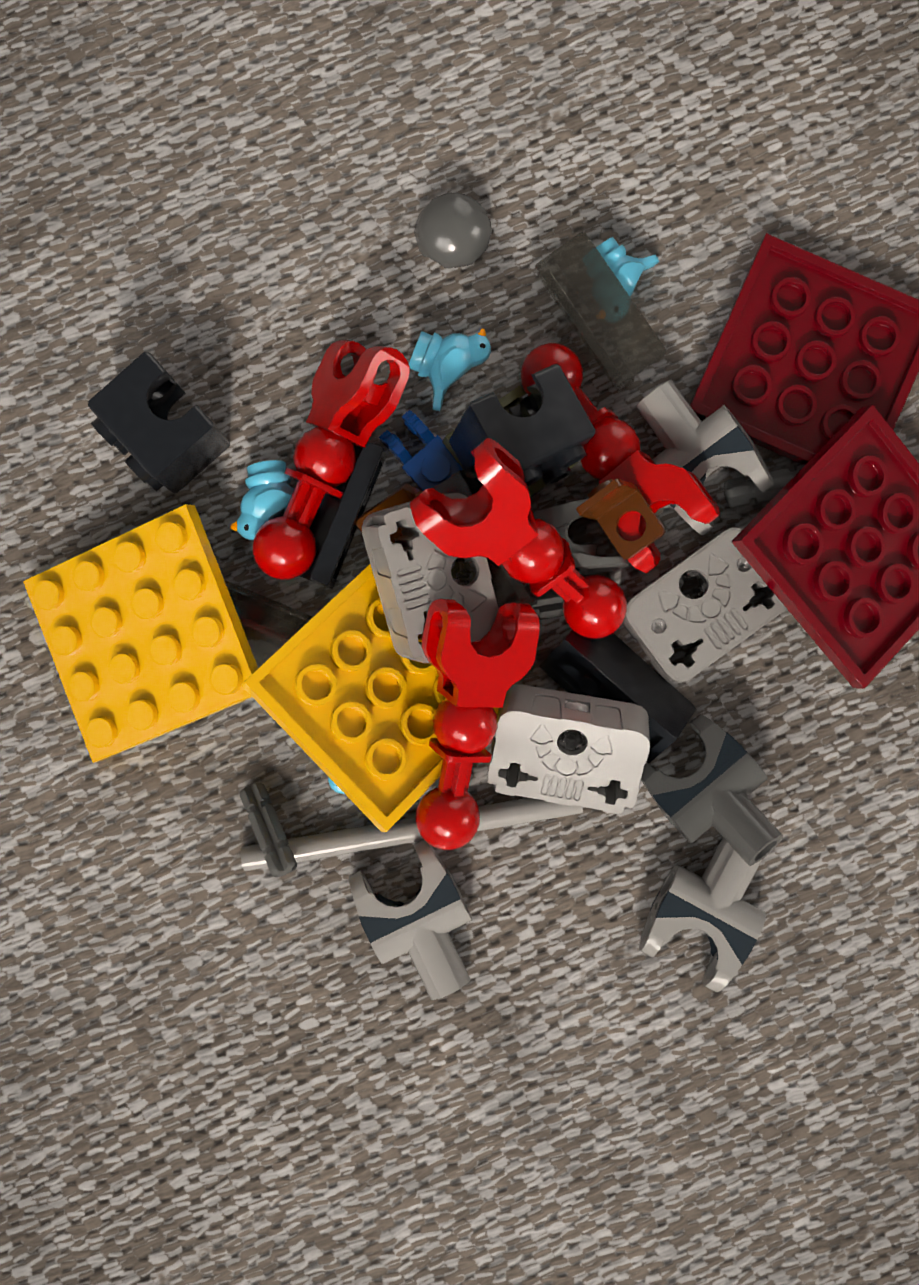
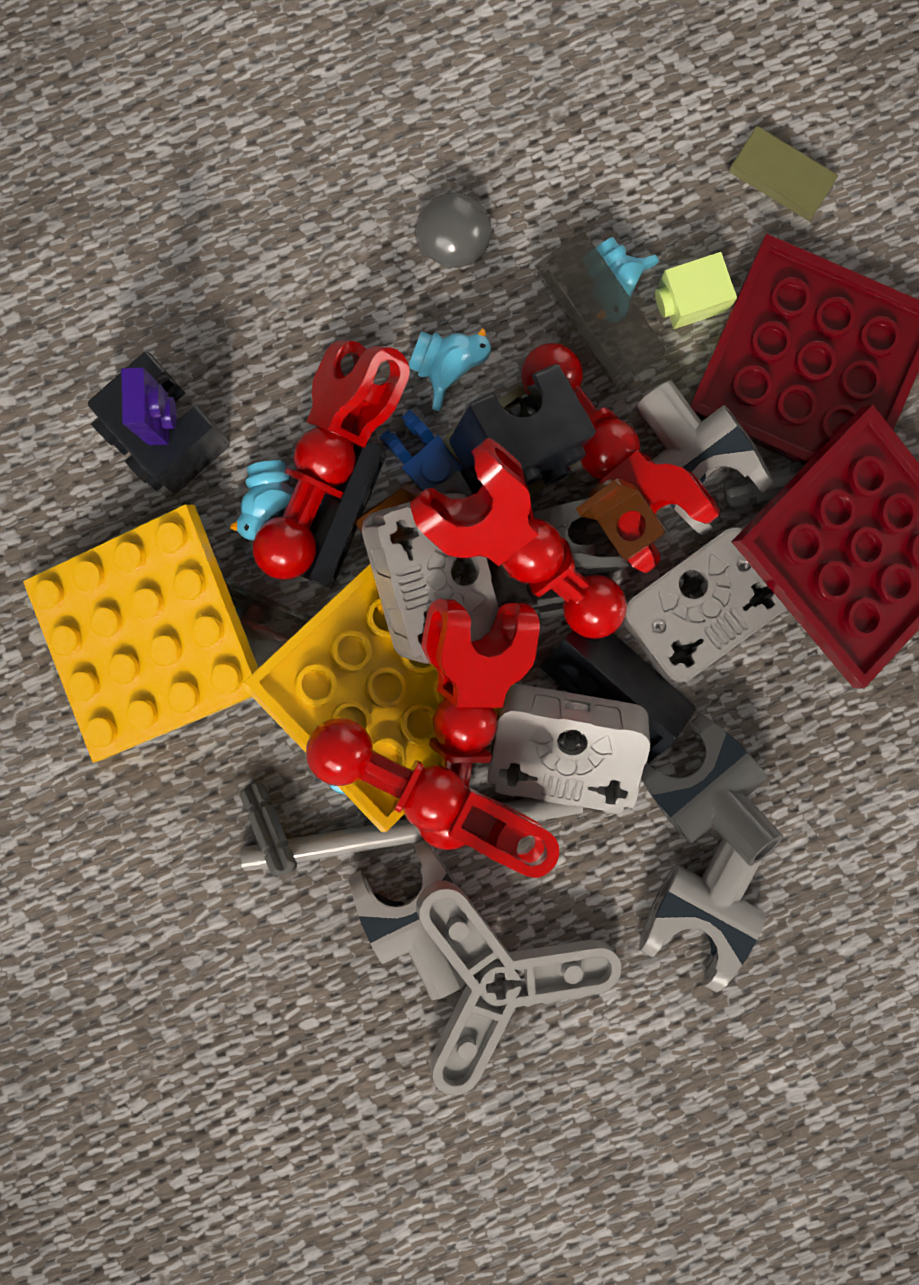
(147, 407): none -> dark purple plate
(432, 798): none -> red piece
(478, 955): none -> light grey piece
(695, 291): none -> yellowish green brick
(783, 173): none -> olive tile

